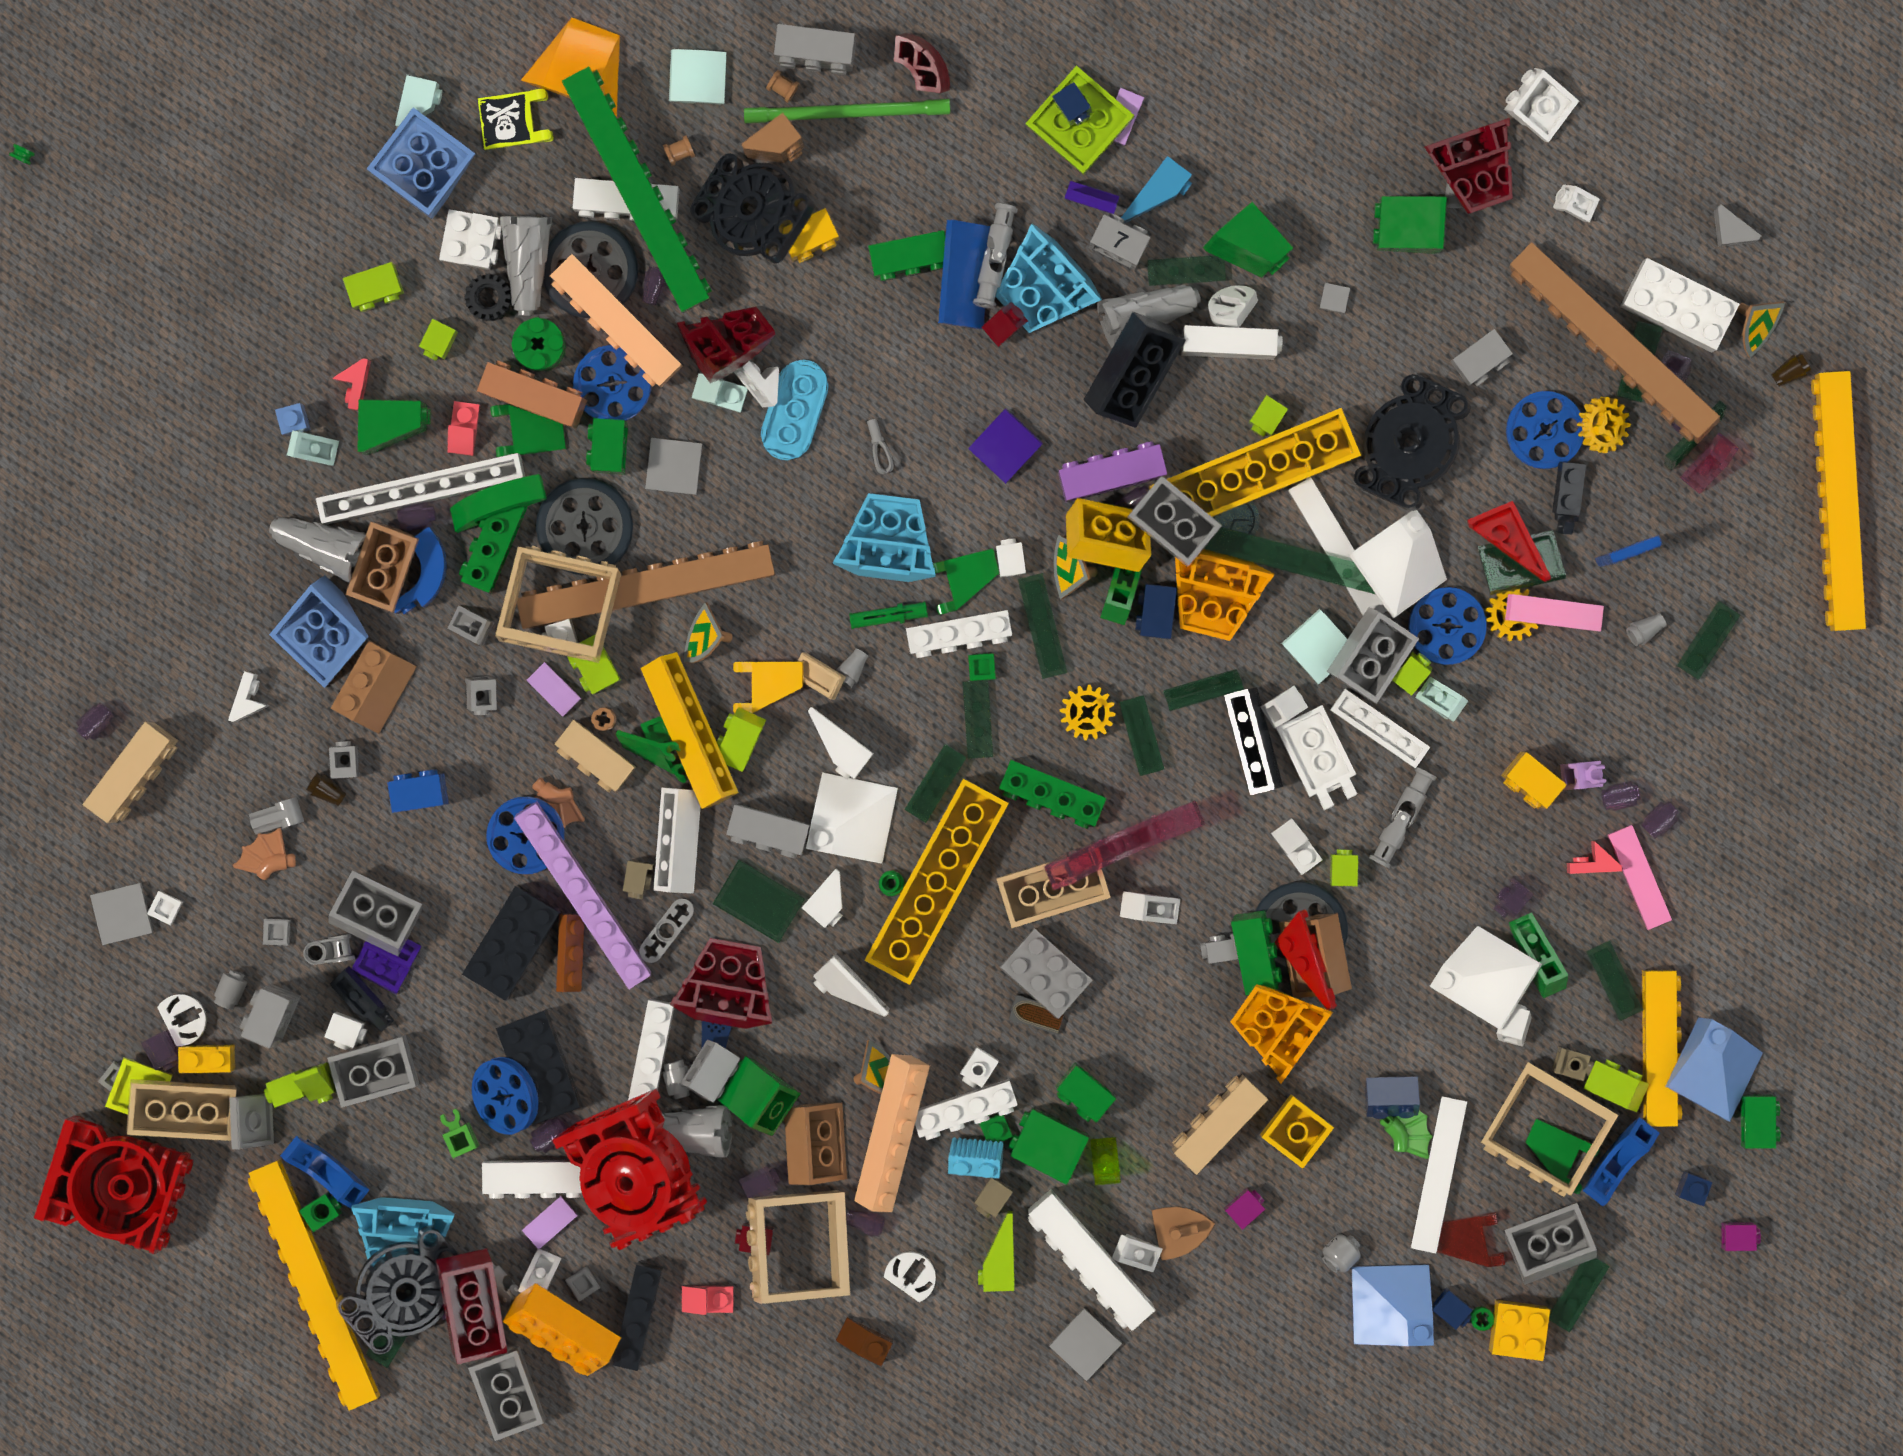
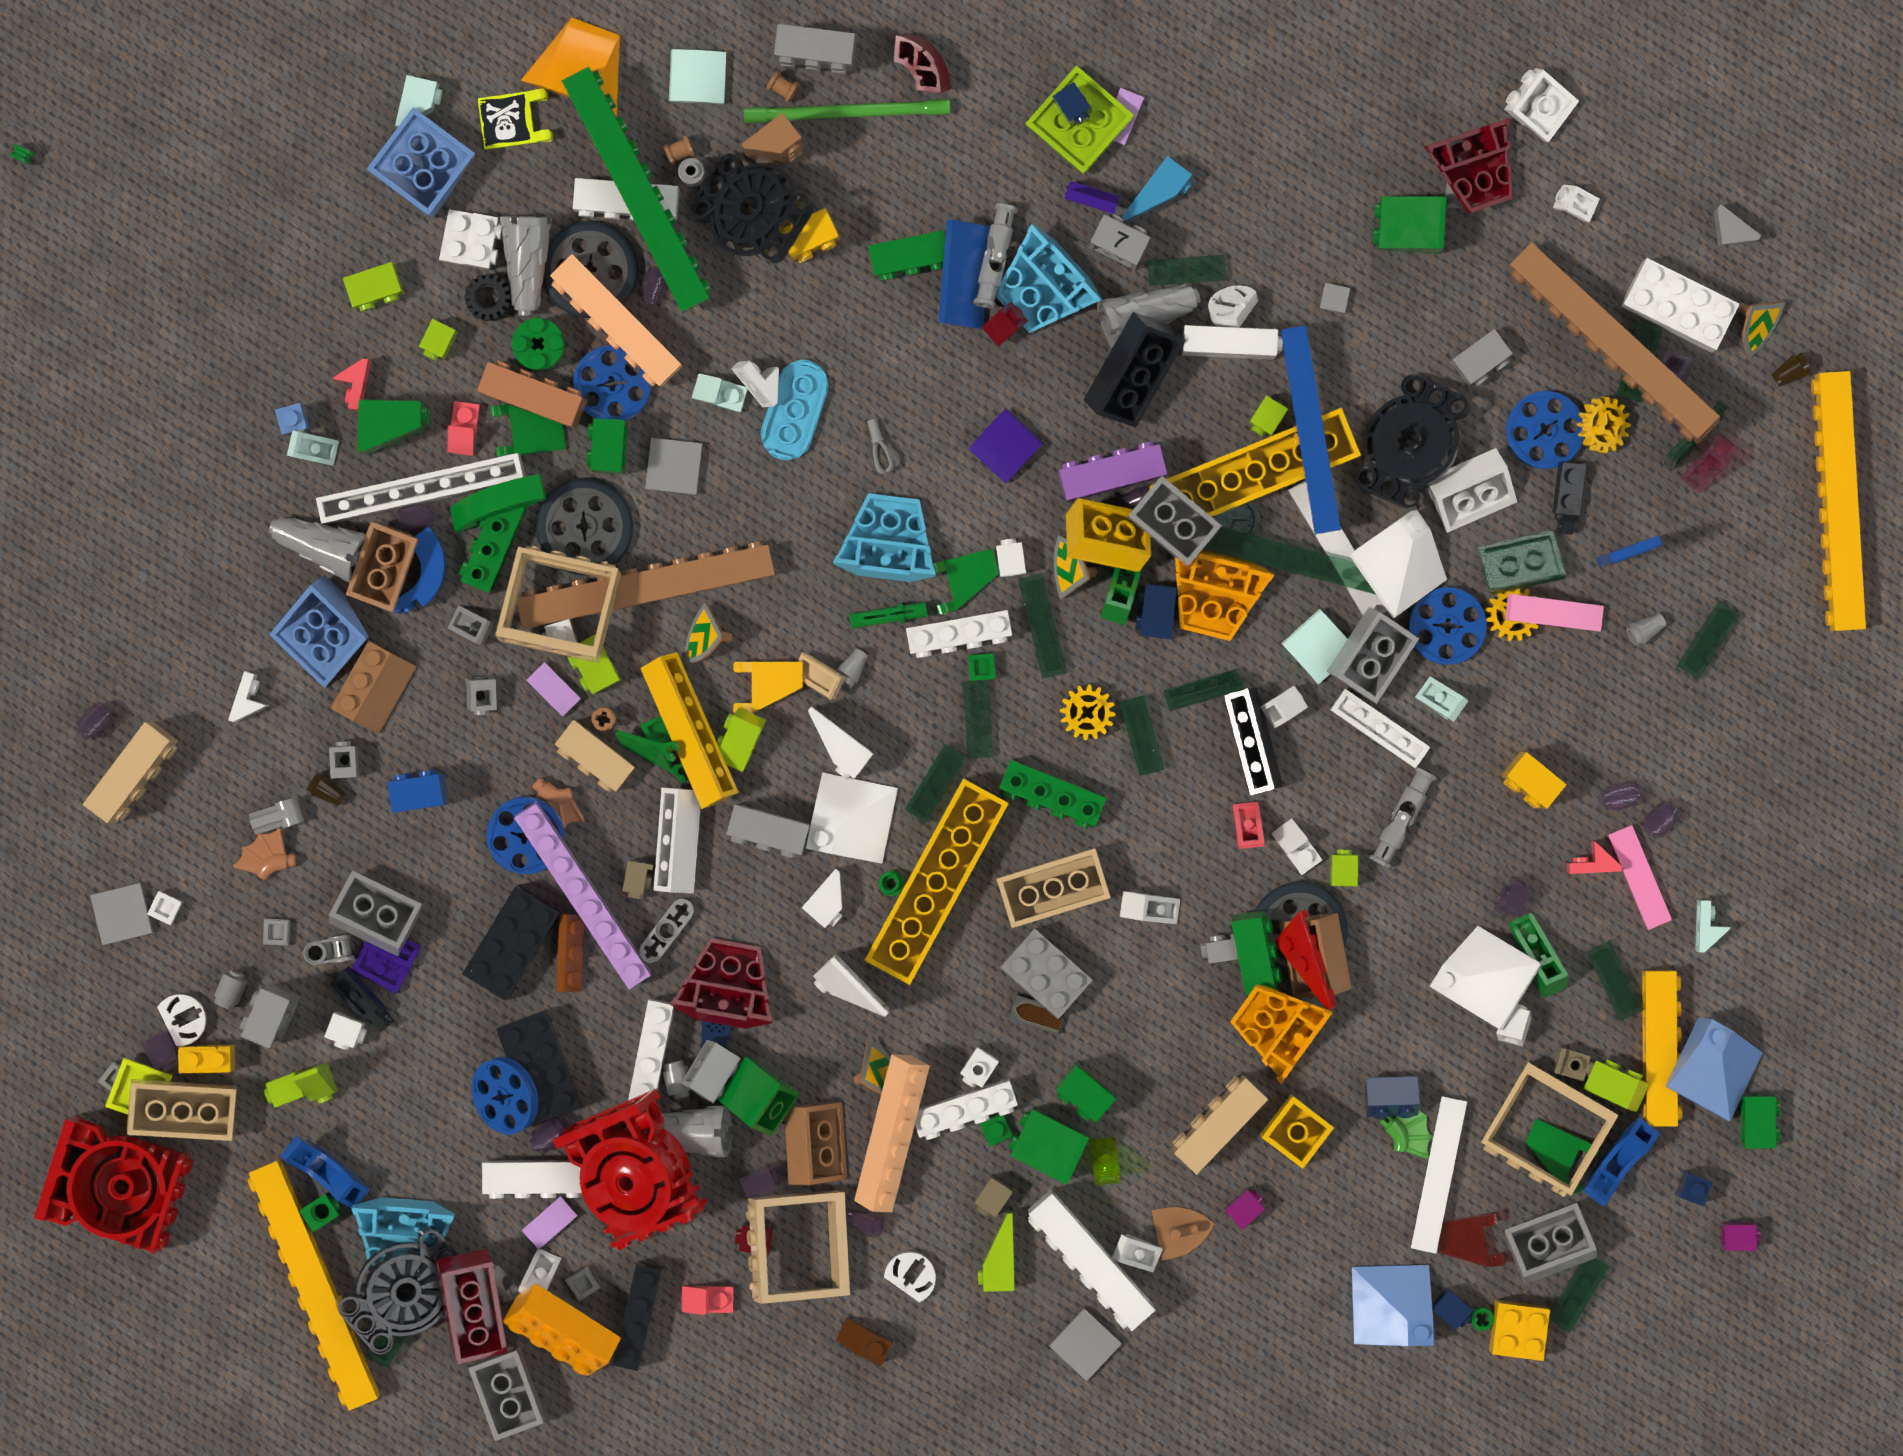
(251, 1121): light grey tile -> none
(373, 1071): light grey brick -> none
(460, 1137): bright green brick -> none
(693, 180): none -> light grey brick
(726, 342): dark red wedge -> none
(758, 901): clear green tile -> none
(975, 1158): medium azure brick -> none
(1122, 843): clear pink arch -> none
(1248, 825): none -> coral slope
(1250, 243): green slope -> none
(1310, 430): none -> blue tile
(1318, 755): white tile -> none
(1341, 1253): light grey head -> none
(1413, 672): lime brick -> none
(1472, 490): none -> white slope
(1508, 533): red wing -> none
(1582, 775): lavender brick -> none
(1705, 933): none -> light aqua slope

